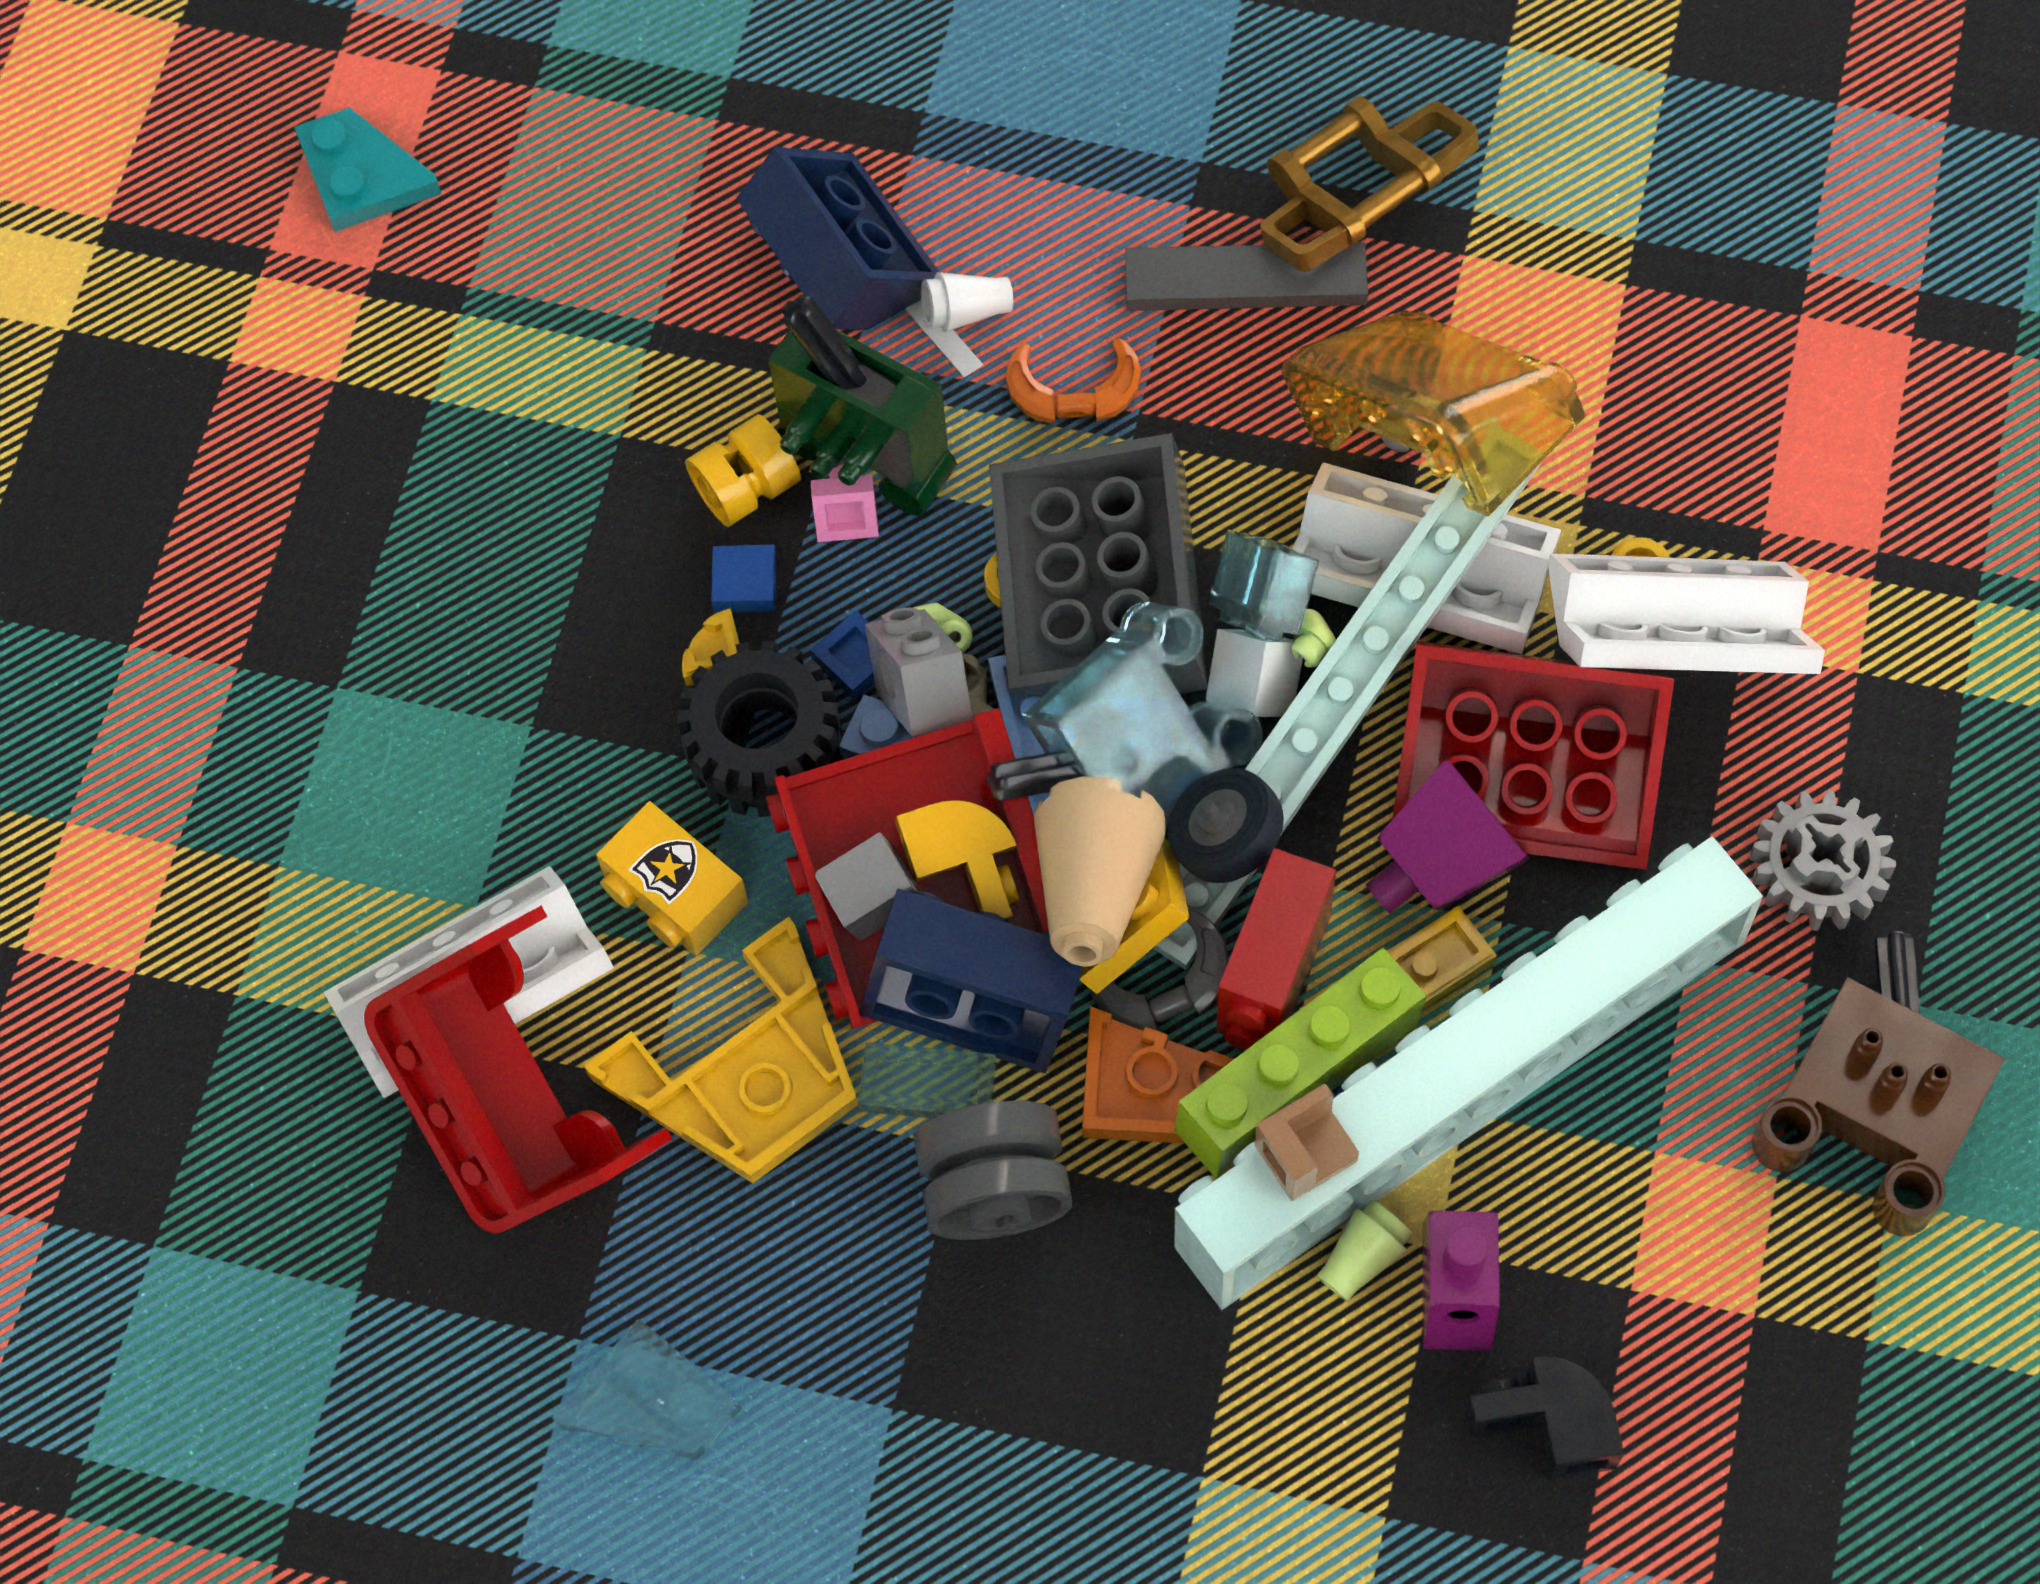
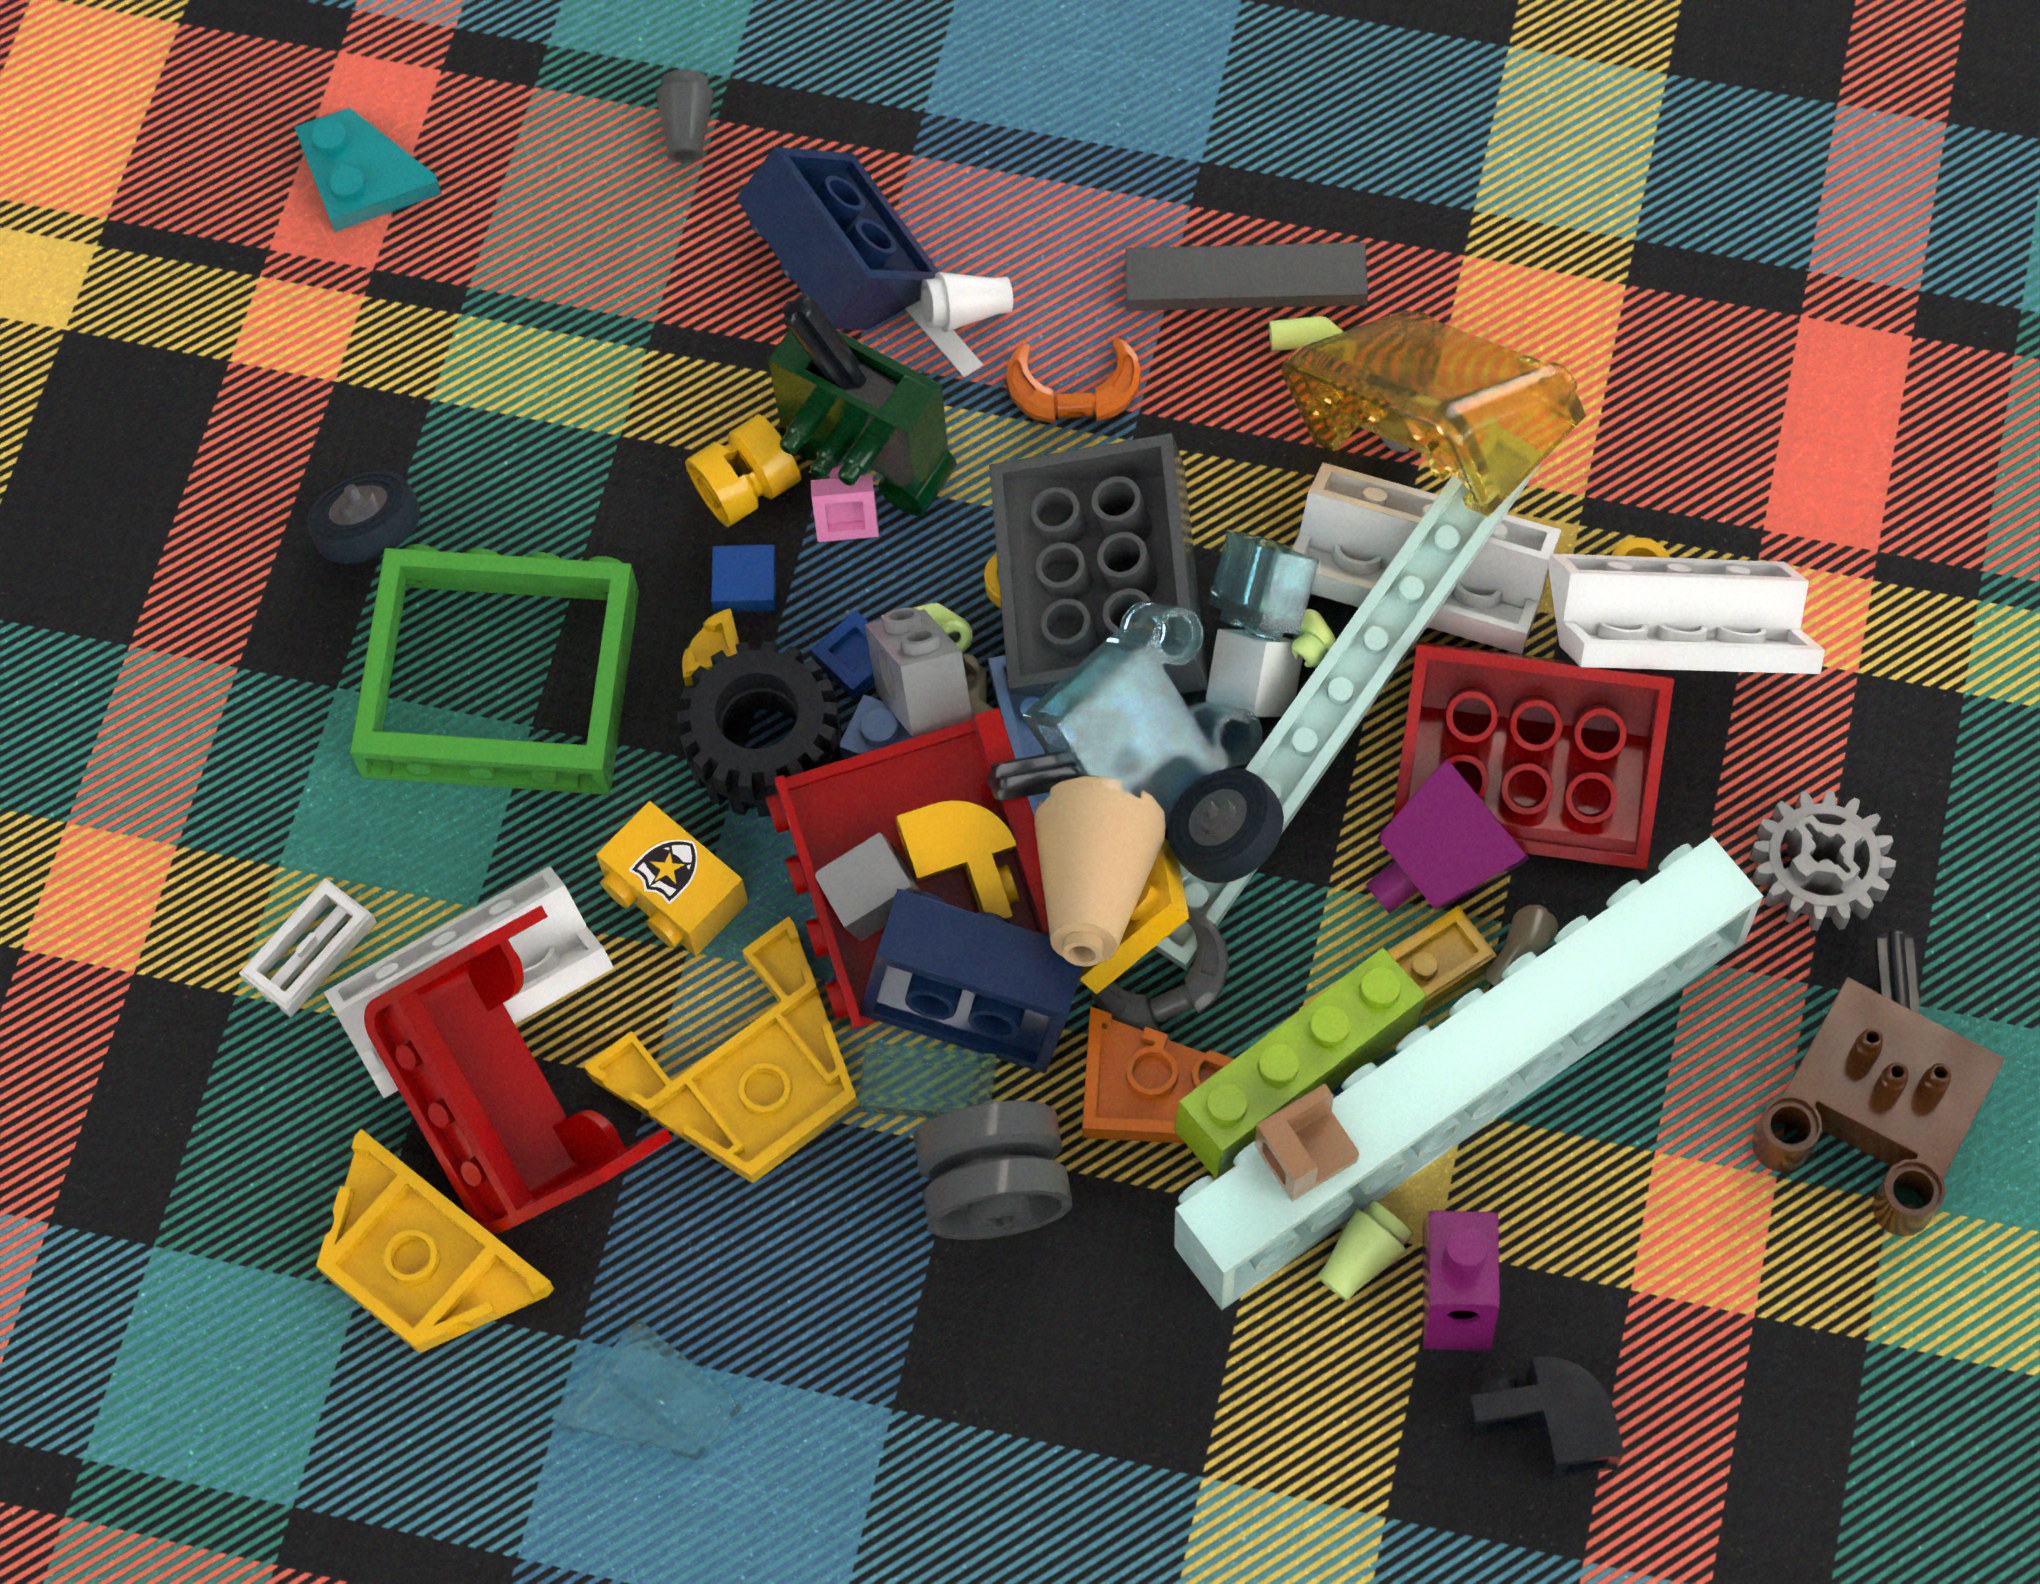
(324, 963): none -> white tile
(363, 517): none -> black wheel
(419, 1255): none -> yellow wing
(487, 760): none -> bright green window
(684, 111): none -> dark grey cone
(1274, 948): red brick -> none
(1299, 332): none -> yellowish green arm
(1387, 147): pearl gold bar -> none
(1529, 932): none -> dark tan arm

